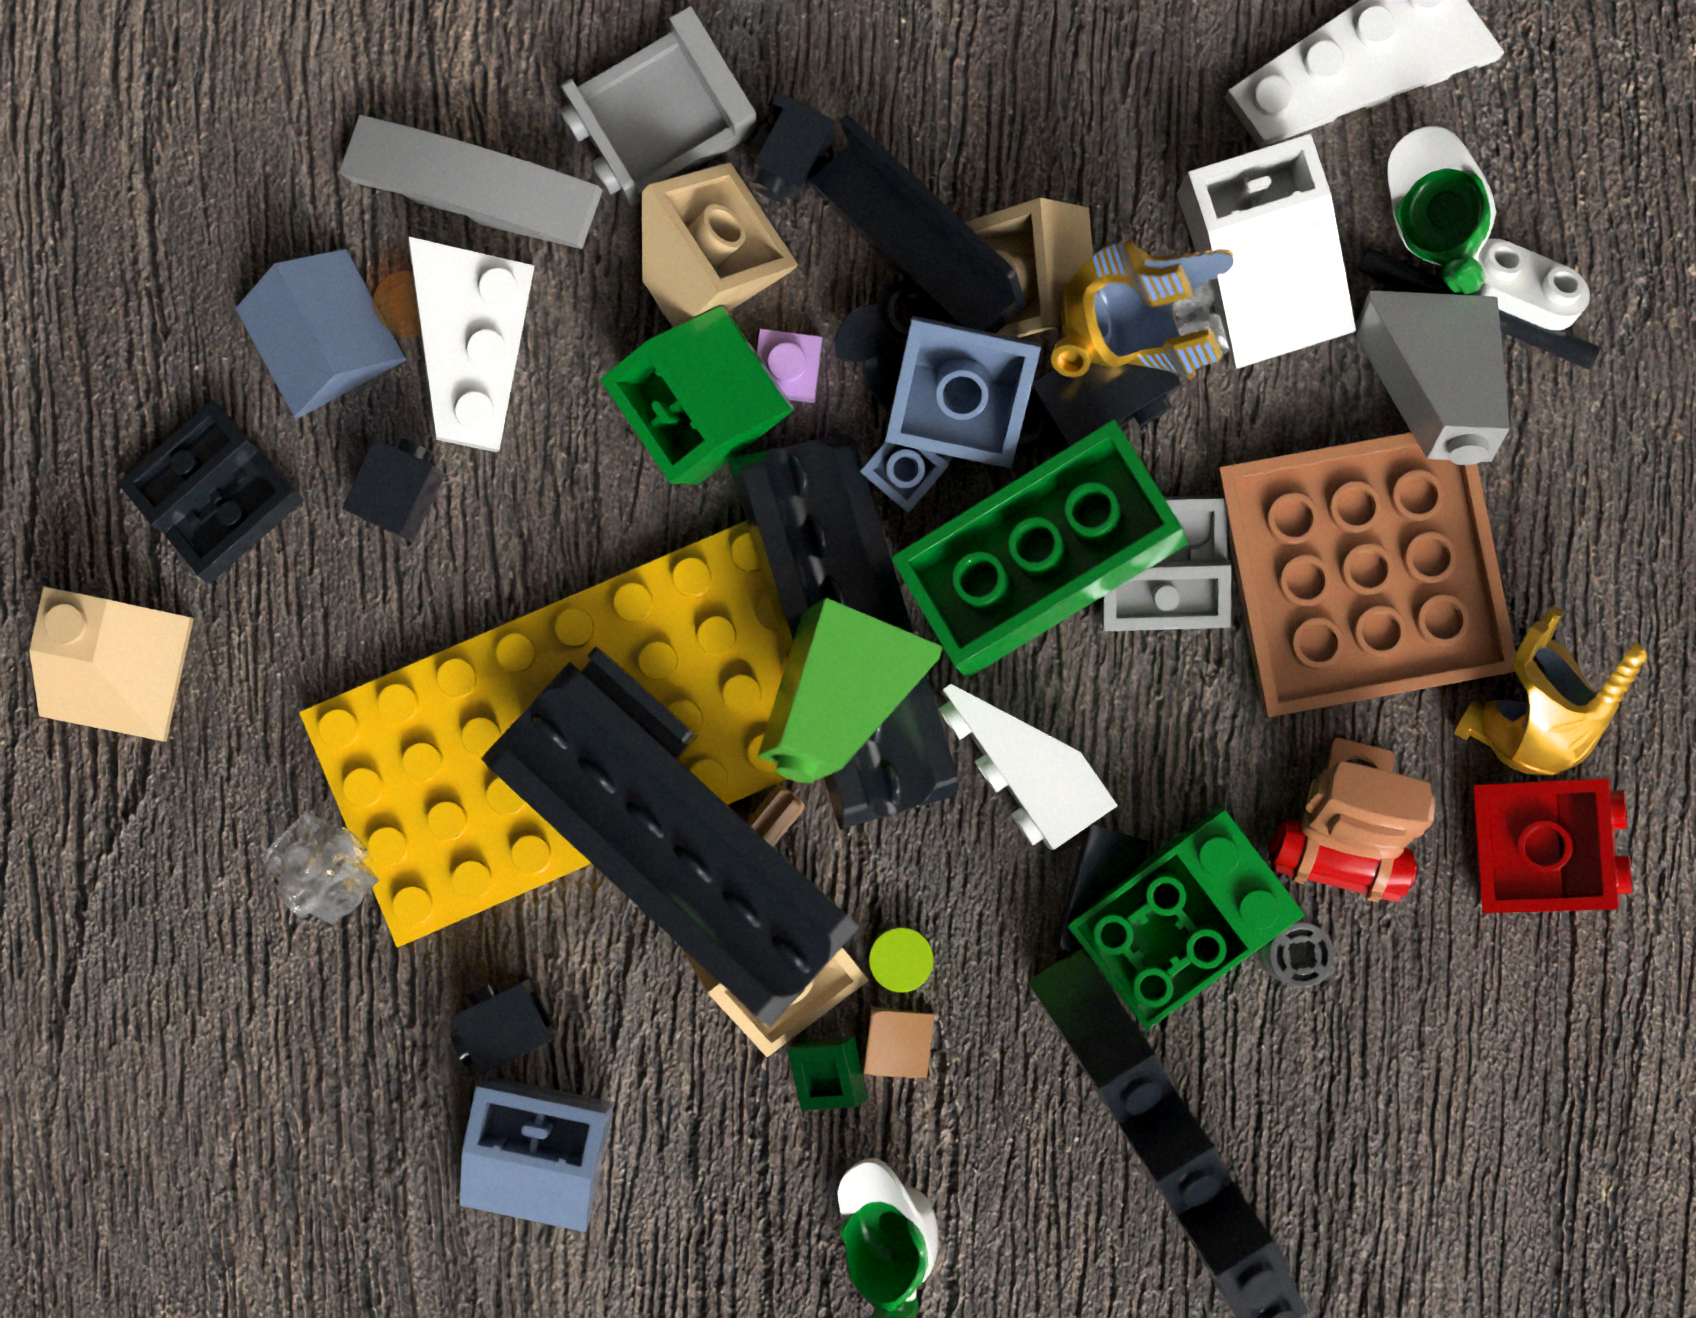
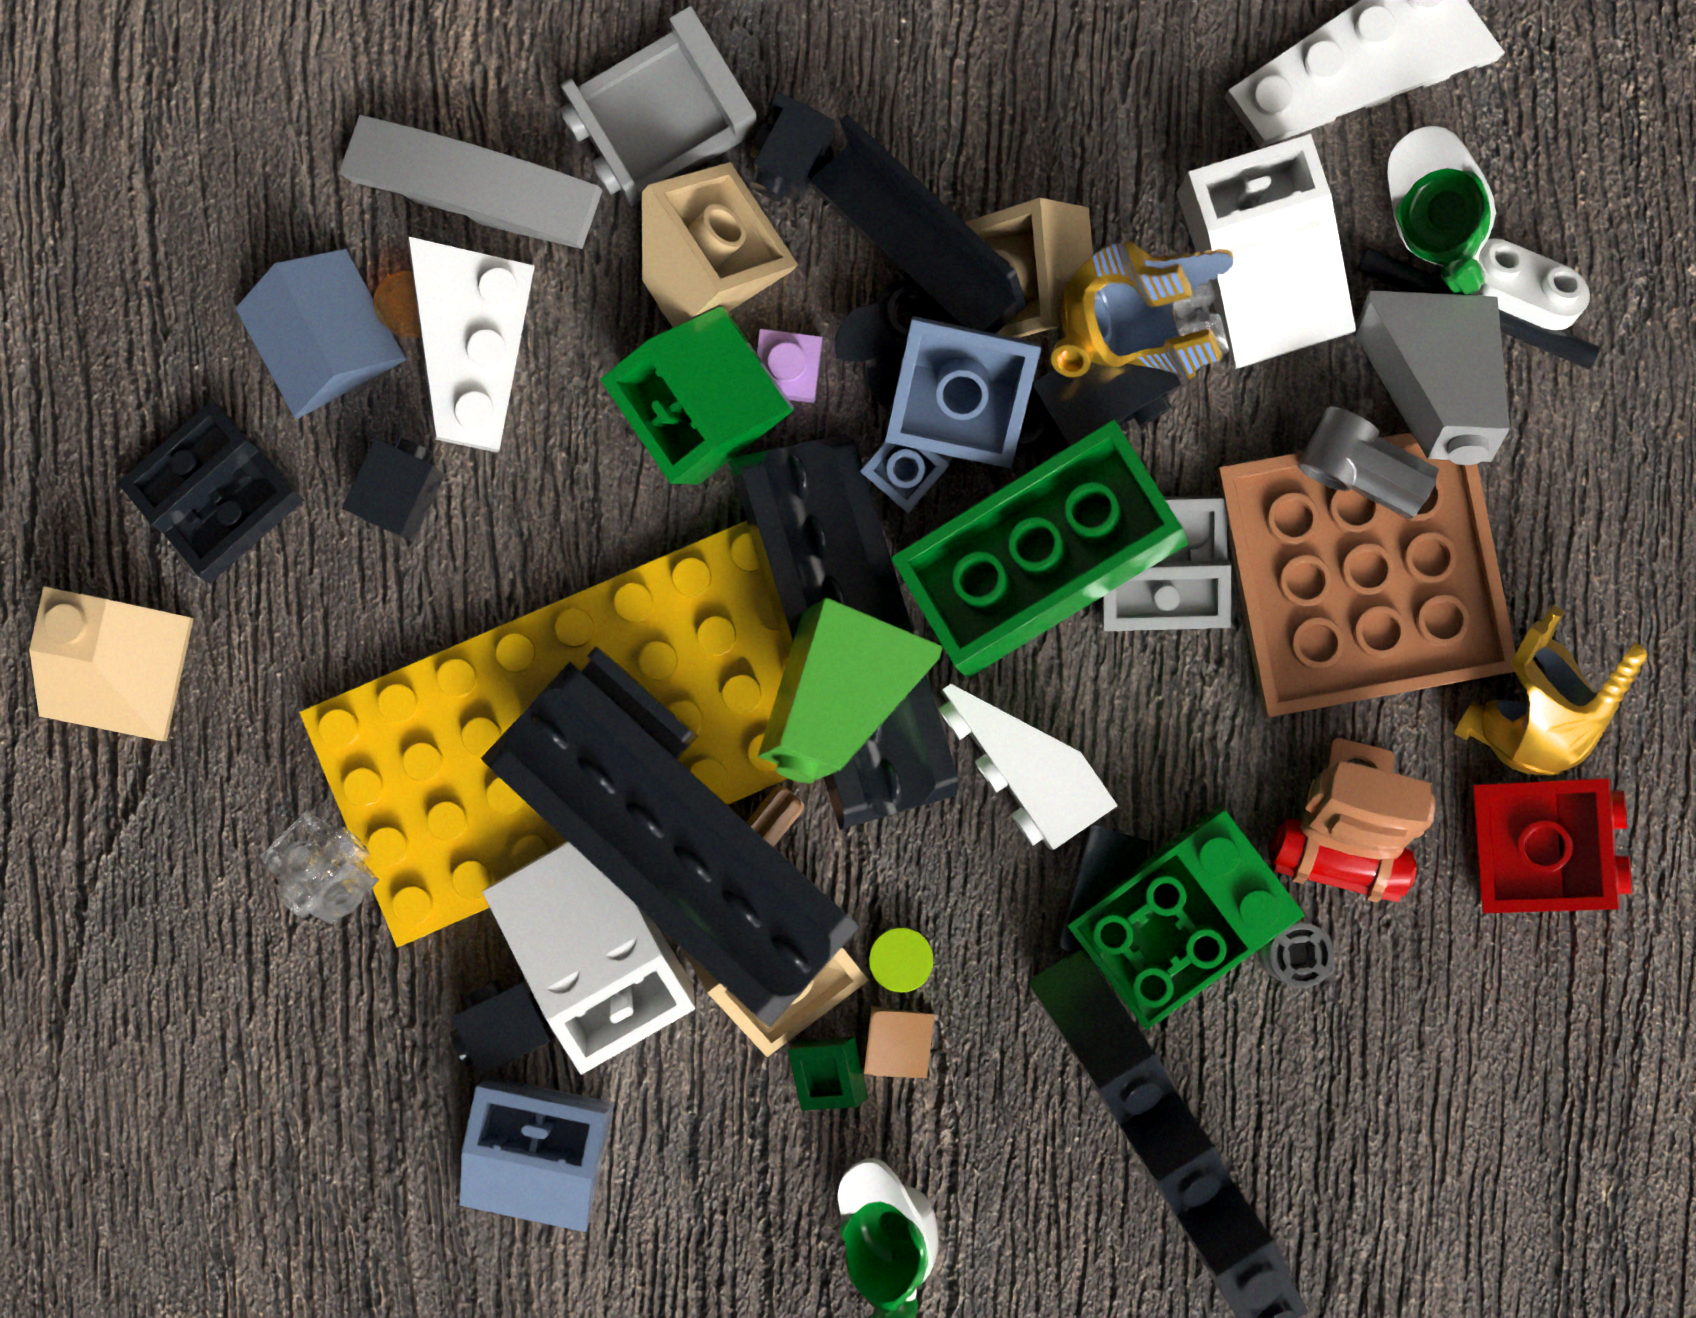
(589, 956): none -> white slope
(1351, 456): none -> flat silver piece

